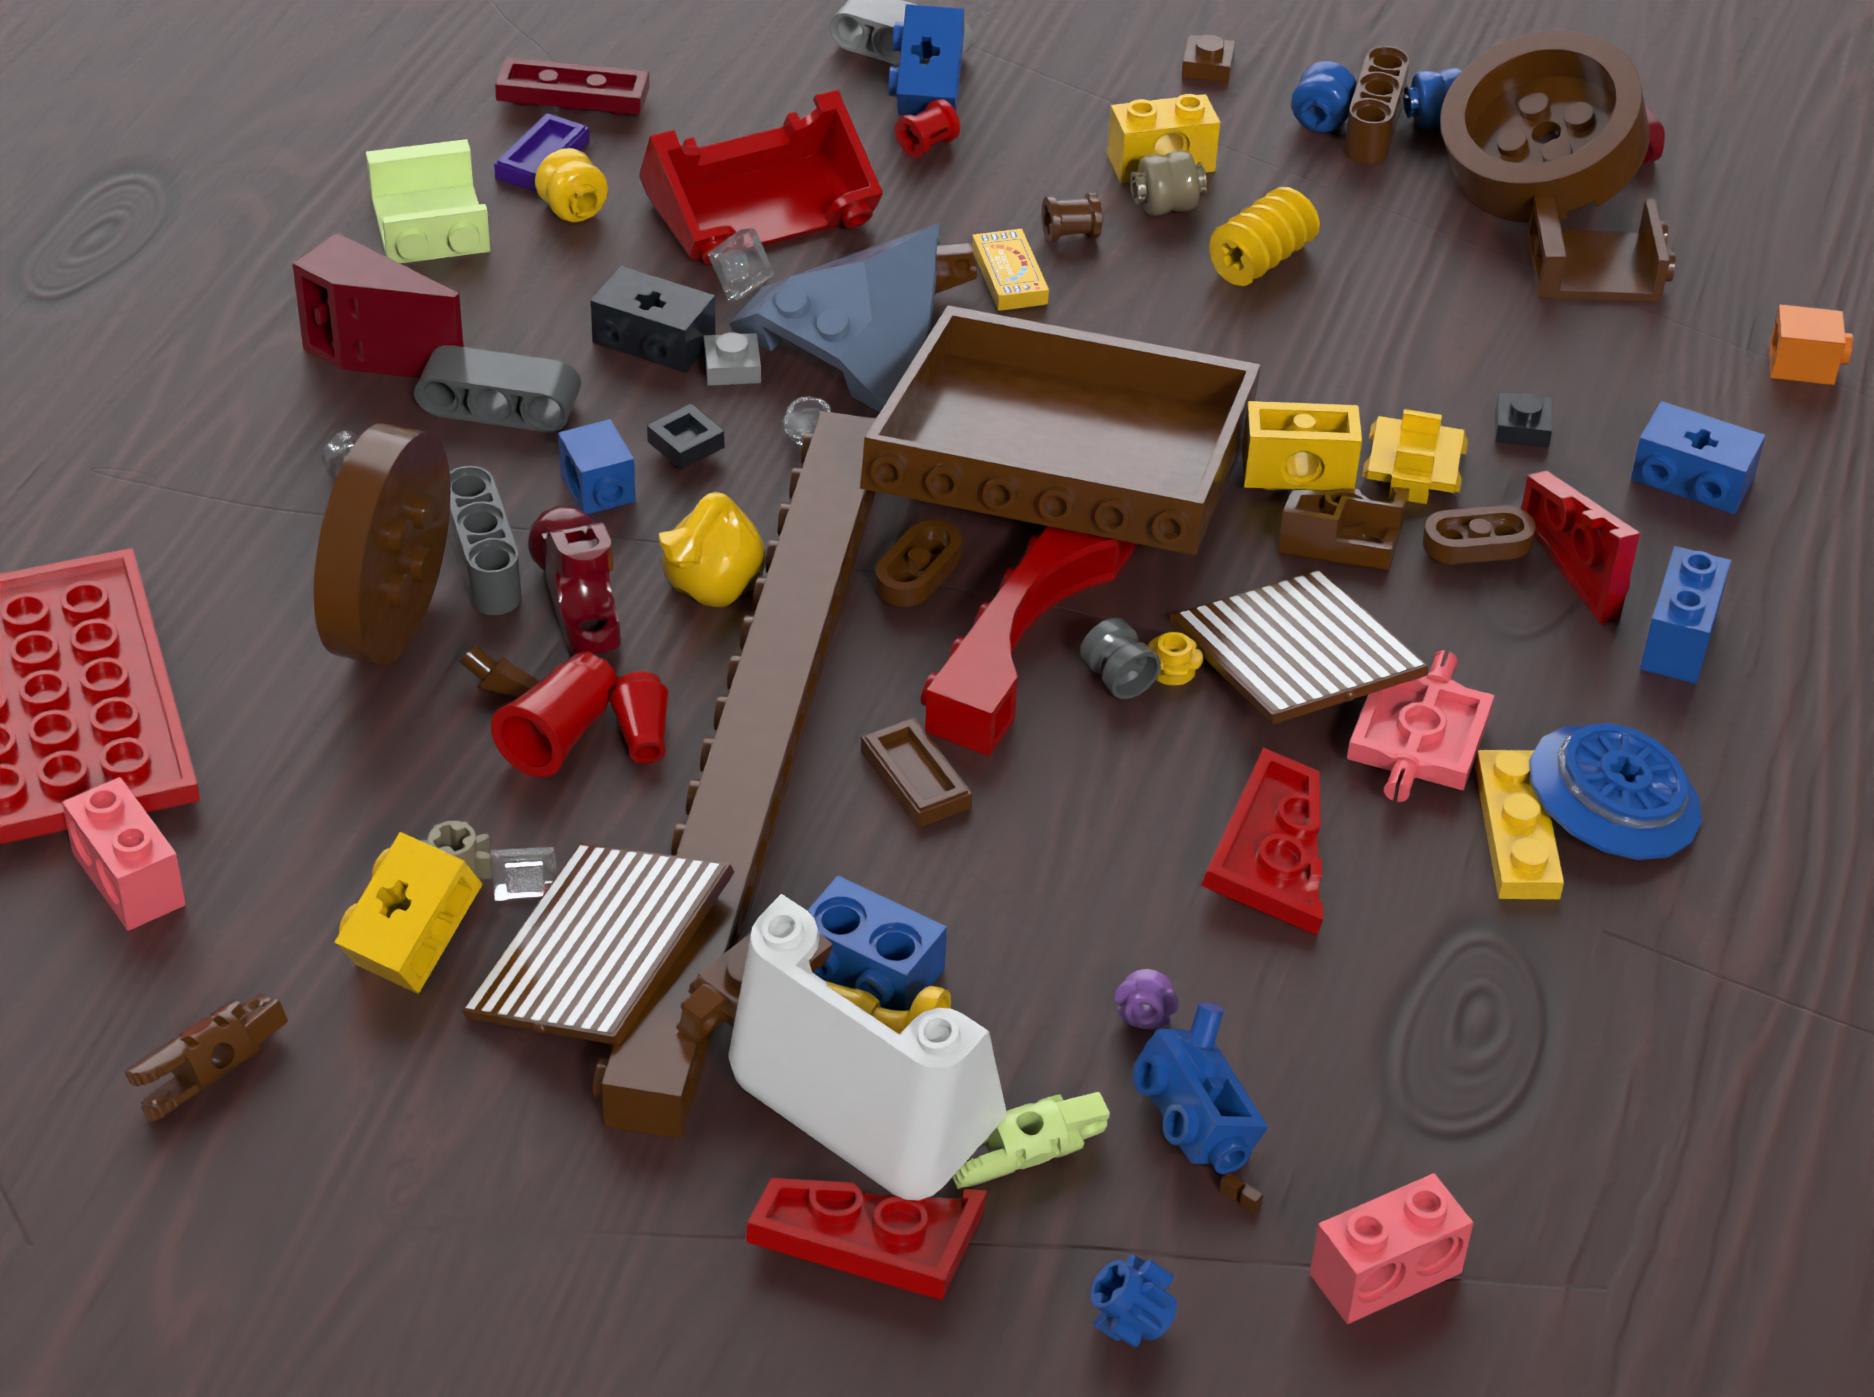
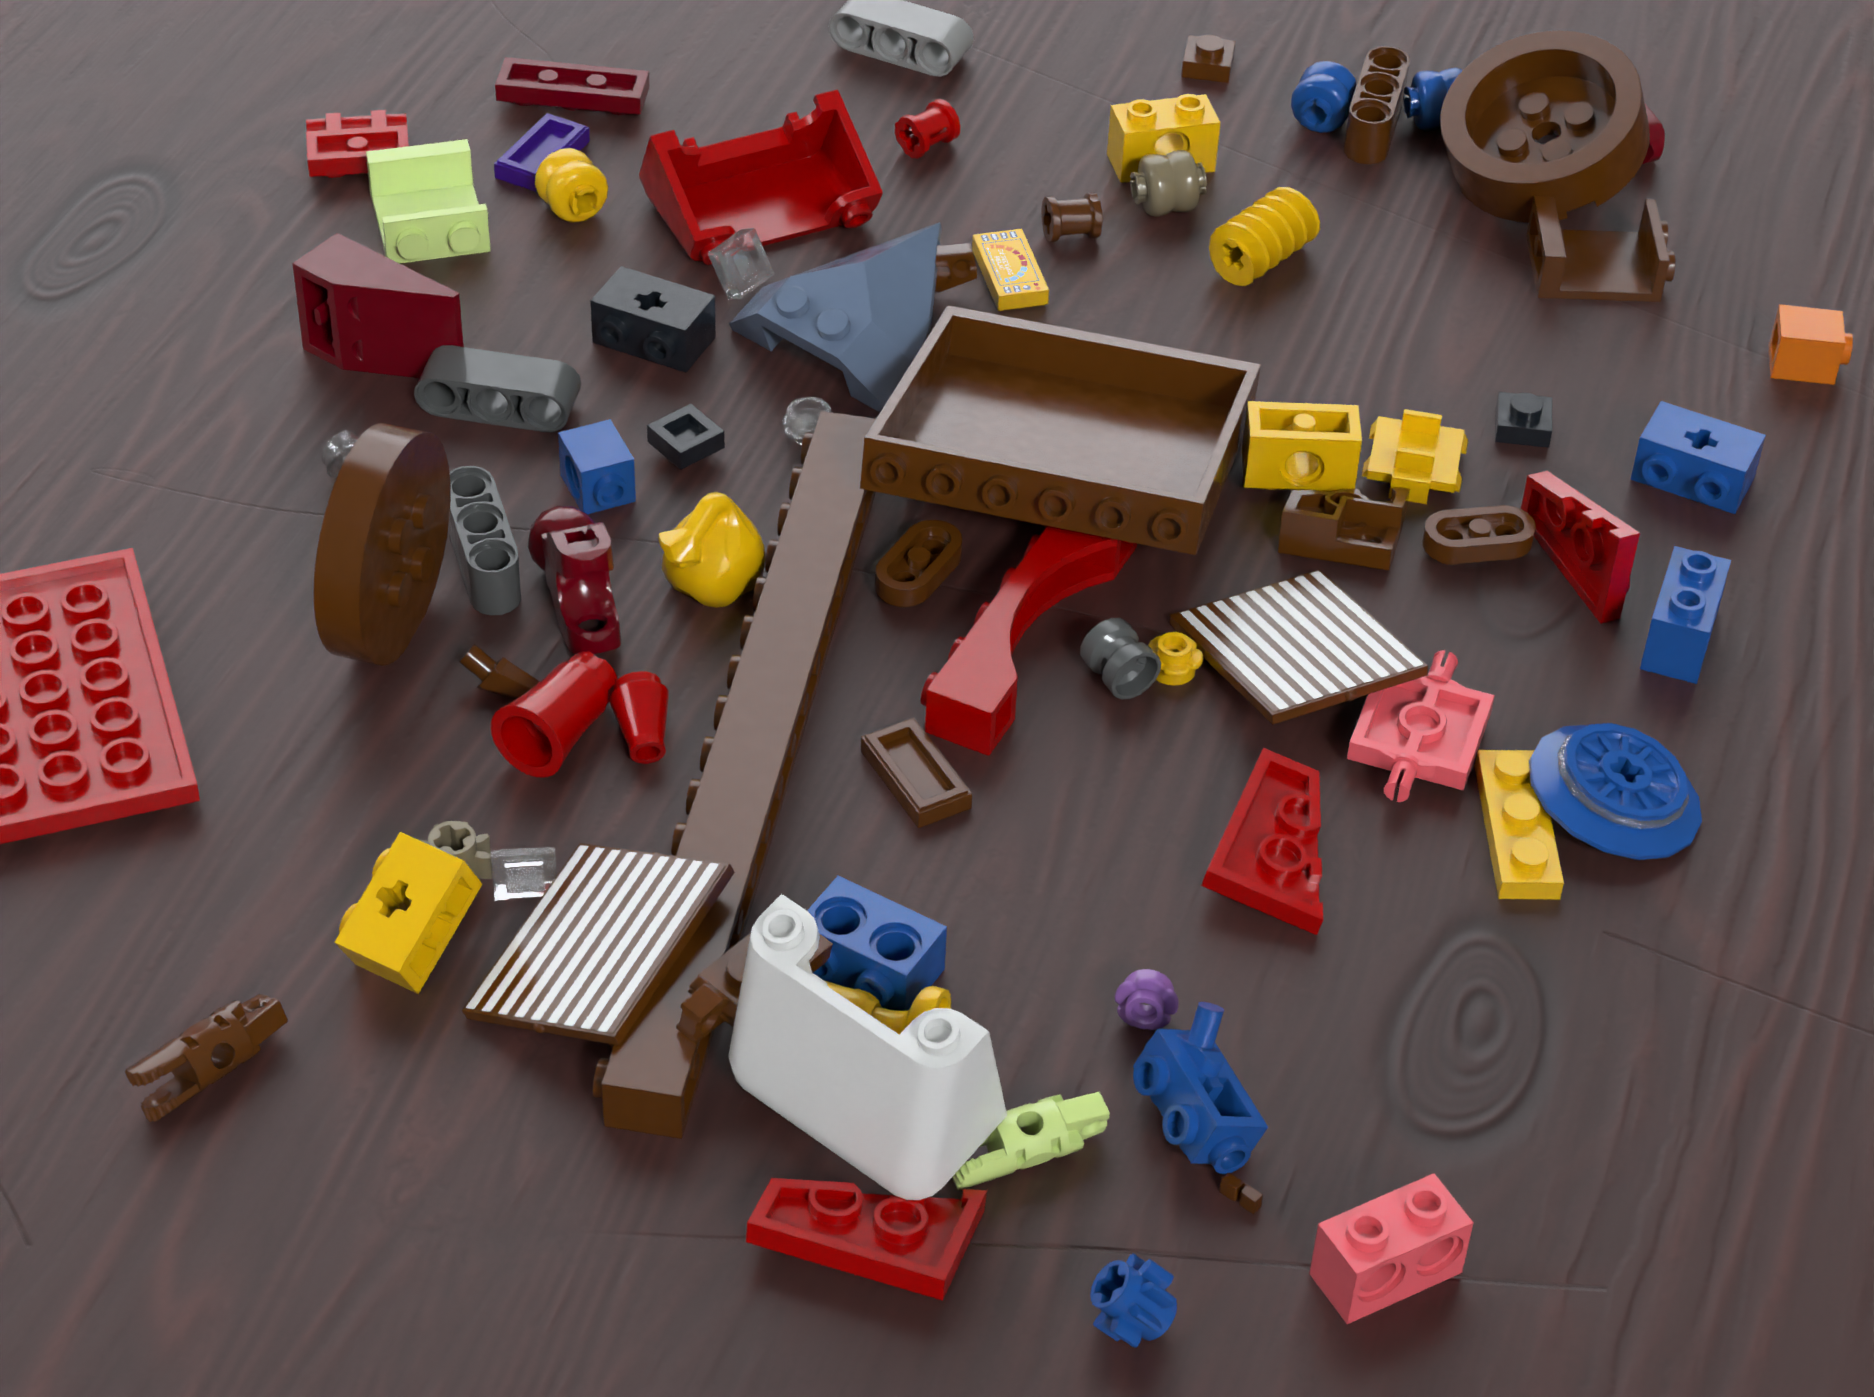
(124, 853): coral brick -> none
(340, 143): none -> red plate
(732, 359): light grey plate -> none
(929, 34): blue brick -> none

